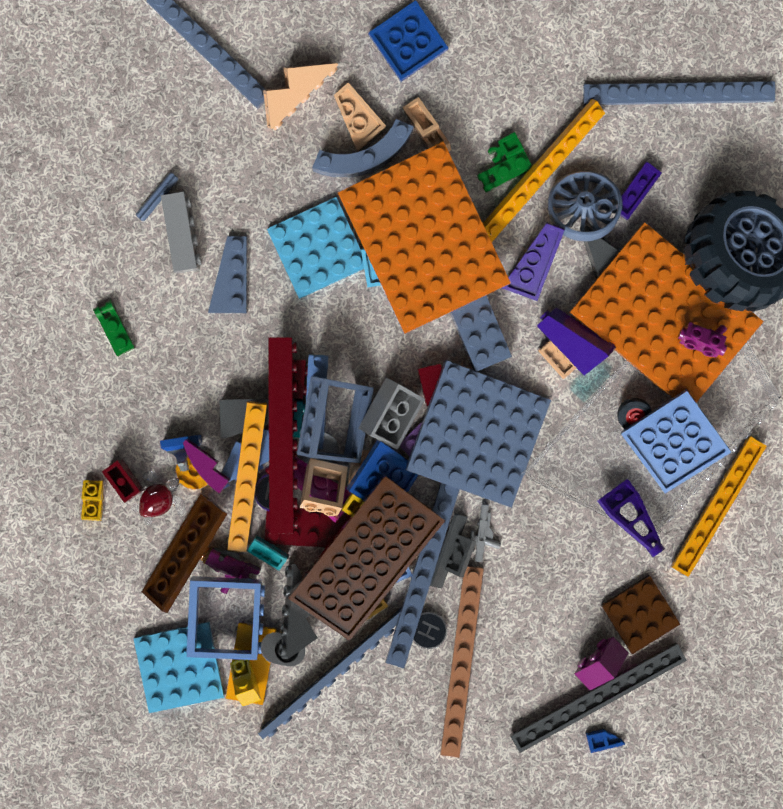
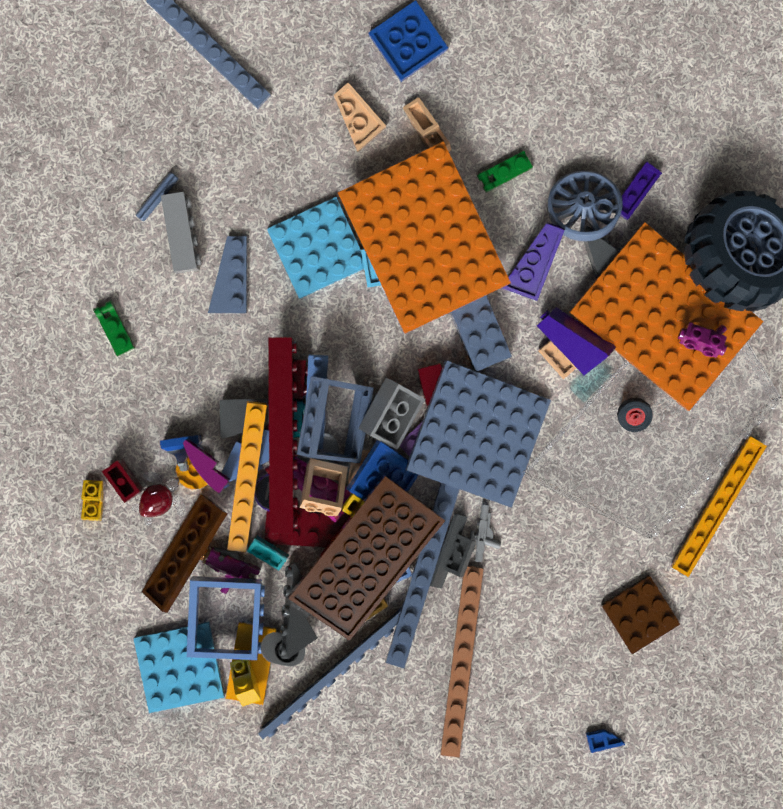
(298, 84): light nougat slope -> none
(367, 160): sand blue brick -> none
(430, 630): black tile -> none
(508, 146): green plate -> none
(543, 169): light orange plate -> none
(598, 697): dark grey plate -> none
(602, 664): magenta brick -> none
(624, 494): dark purple plate -> none
(675, 441): medium blue plate -> none
(679, 93): sand blue plate -> none

